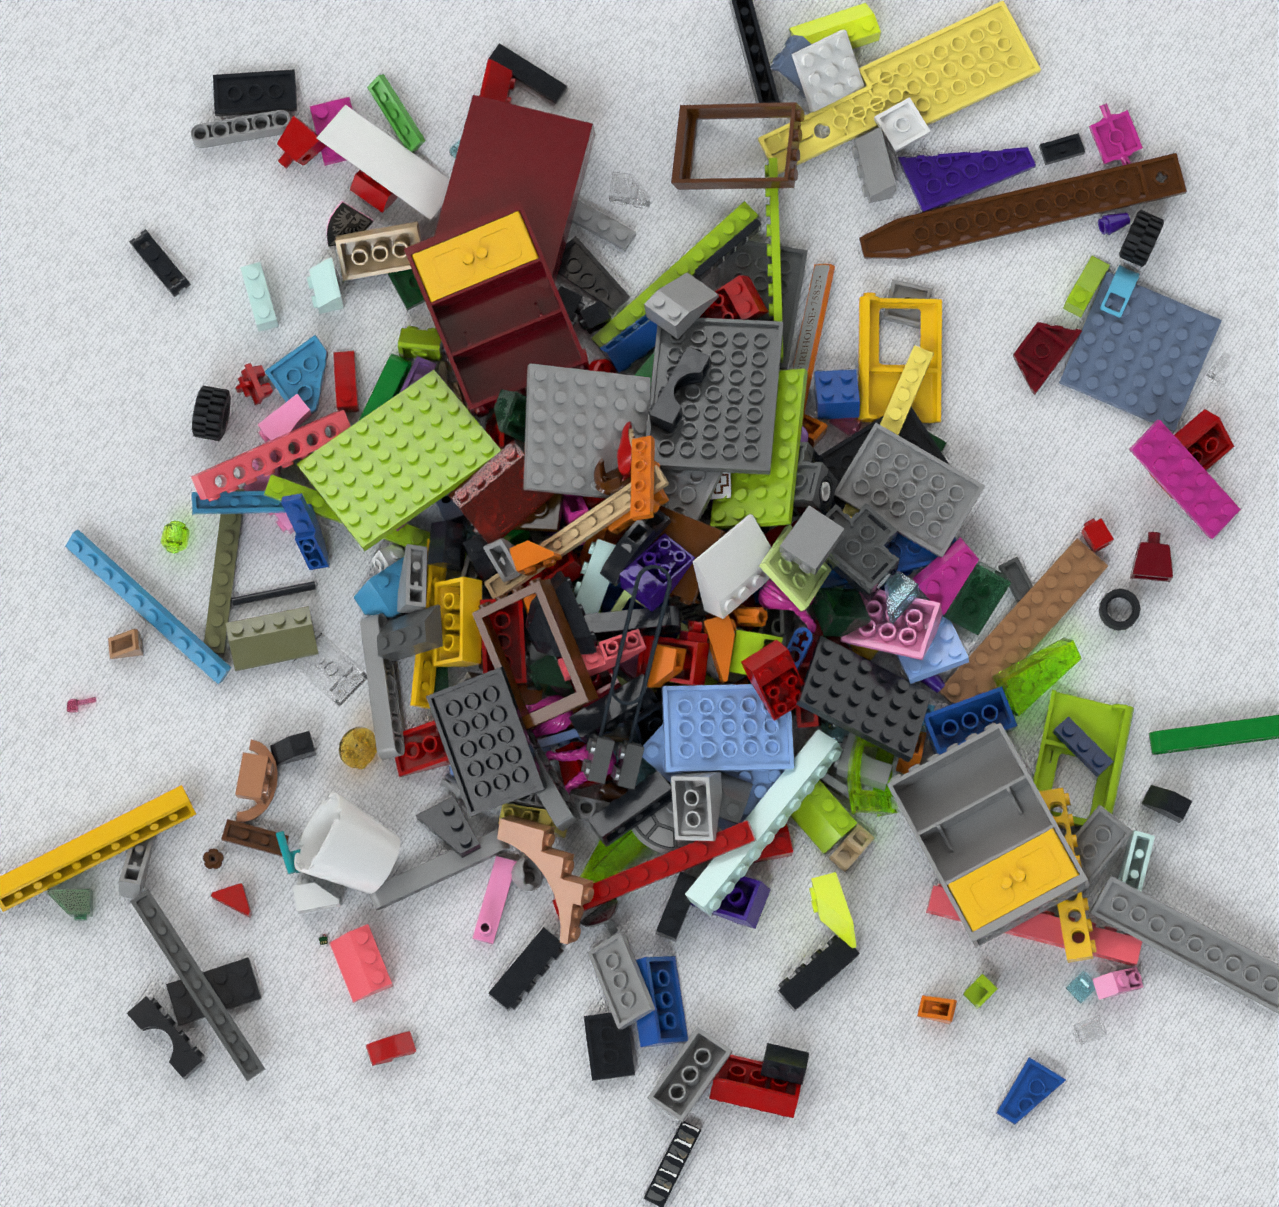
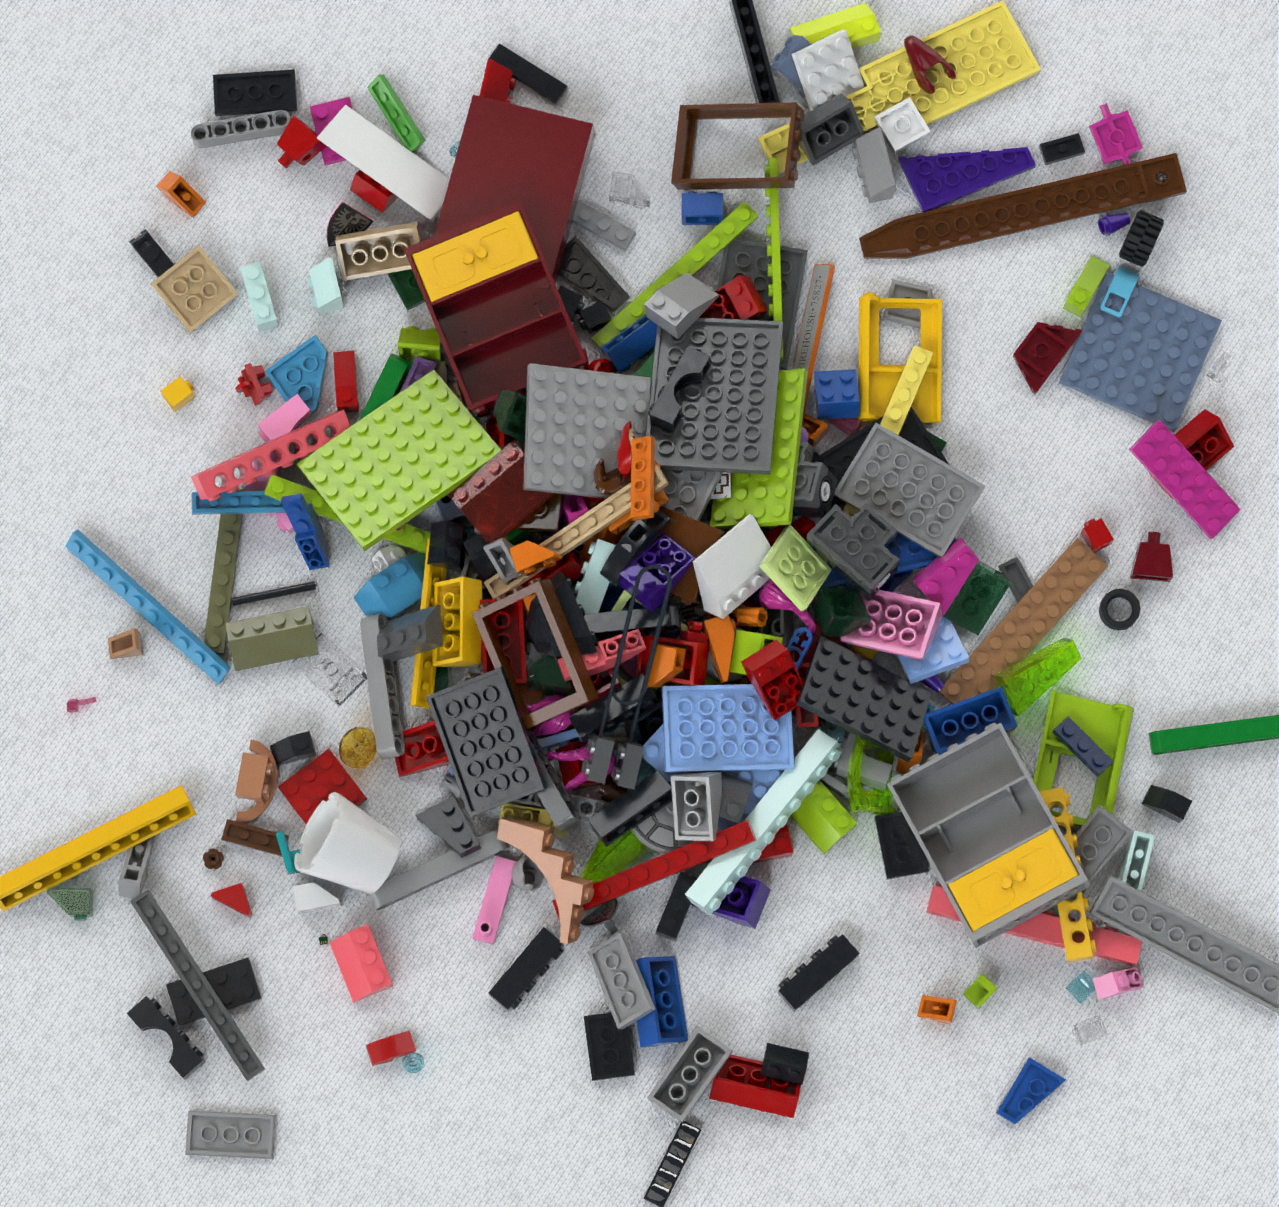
(175, 536): clear neon green head -> none
(178, 393): none -> yellow brick
(181, 193): none -> orange slope
(194, 288): none -> tan plate
(211, 413): black tyre -> none
(230, 1134): none -> light grey tile
(315, 783): none -> red plate
(413, 580): light grey slope -> none
(413, 1062): none -> clear light blue plate
(702, 208): none -> blue brick
(727, 250): black tile -> none
(811, 540): light grey brick -> none
(829, 129): none -> dark grey slope
(832, 907): neon yellow slope -> none
(851, 848): tan slope -> none
(899, 593): clear light blue slope -> none
(899, 847): none -> black plate
(921, 59): none -> dark red animal

